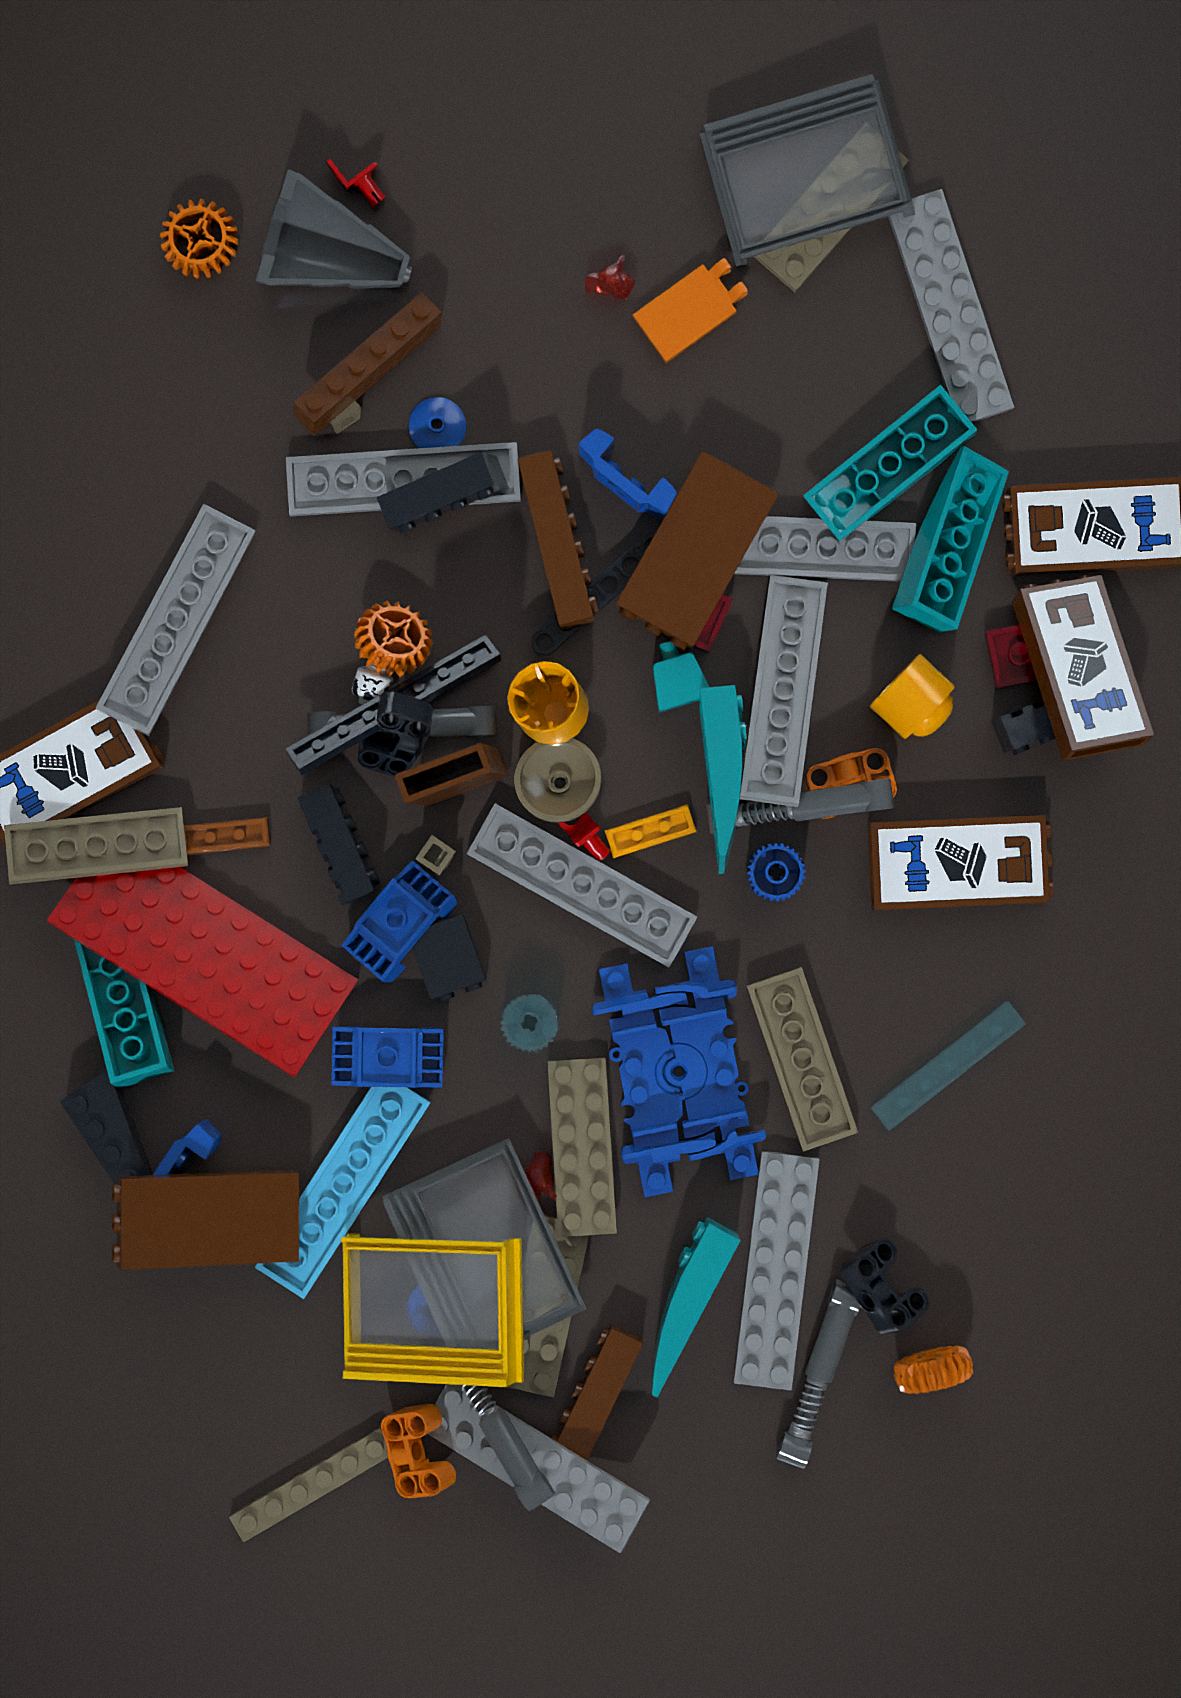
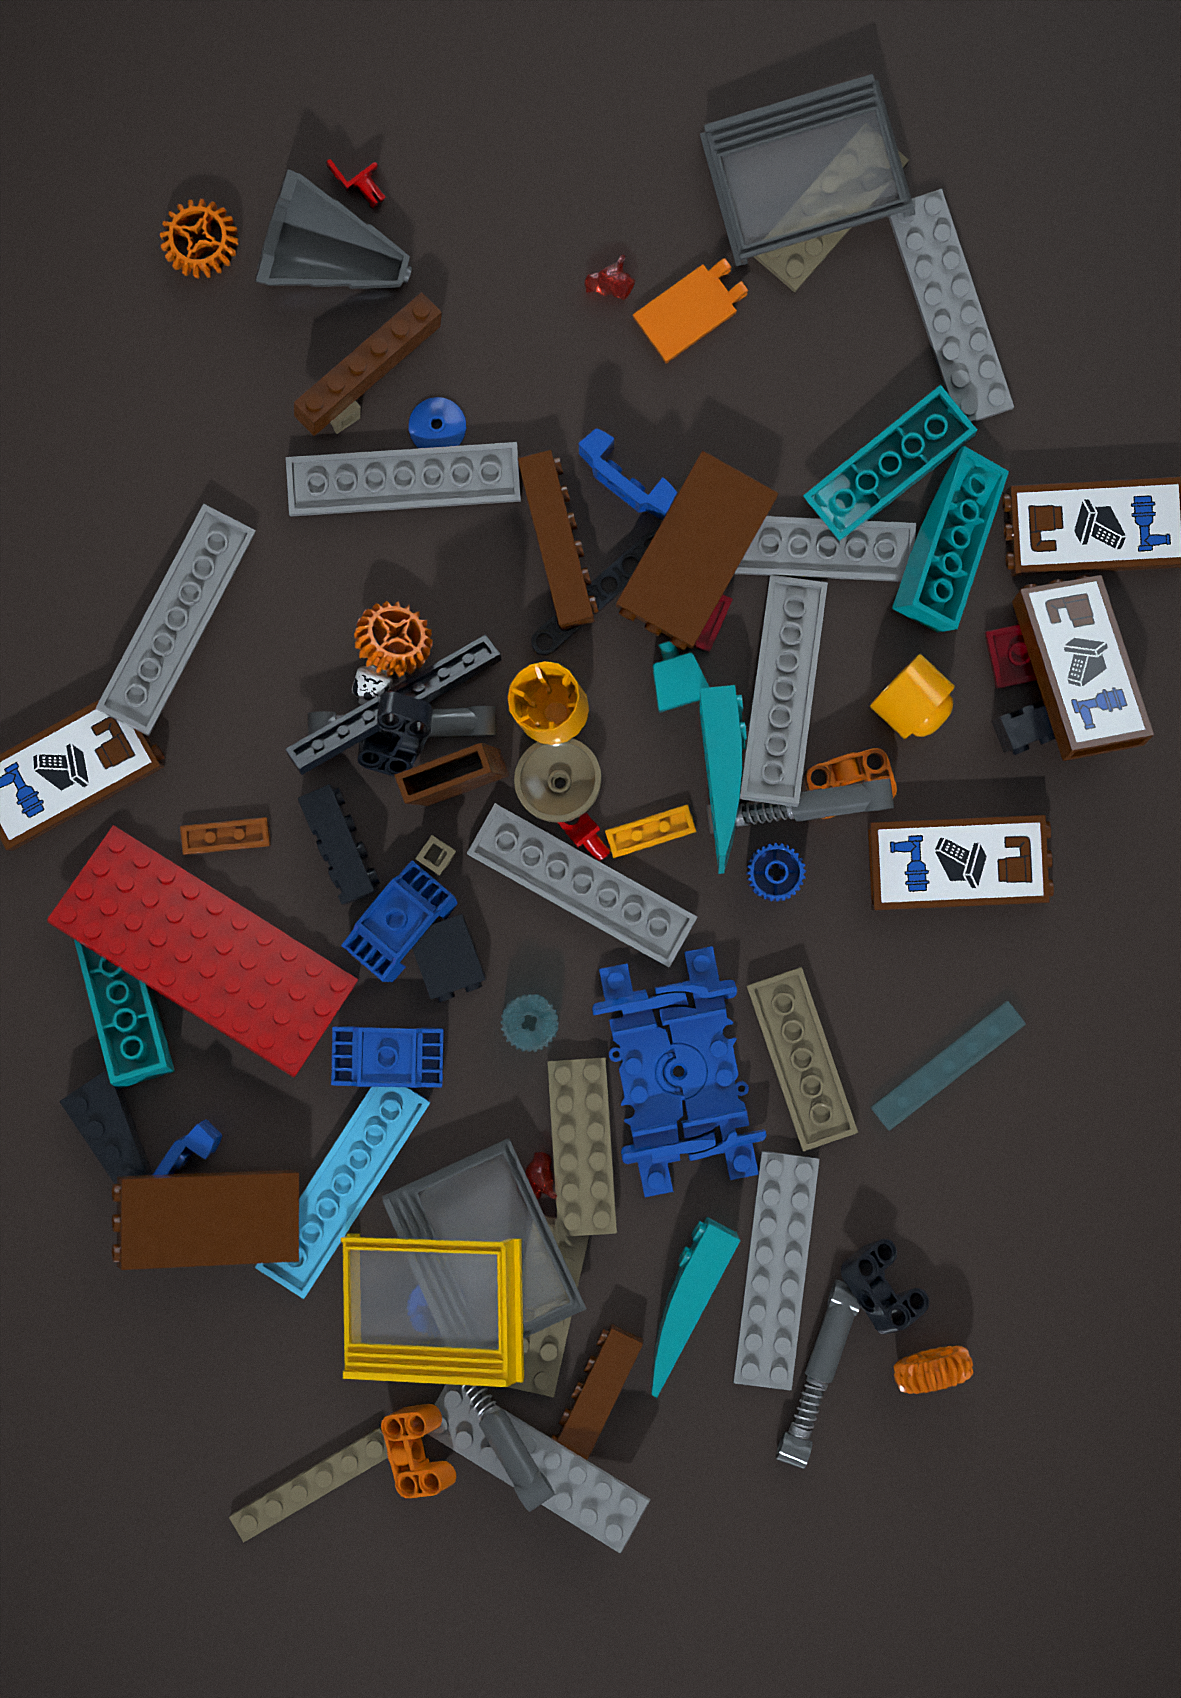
(95, 845): dark tan plate -> none
(442, 492): black wedge -> none

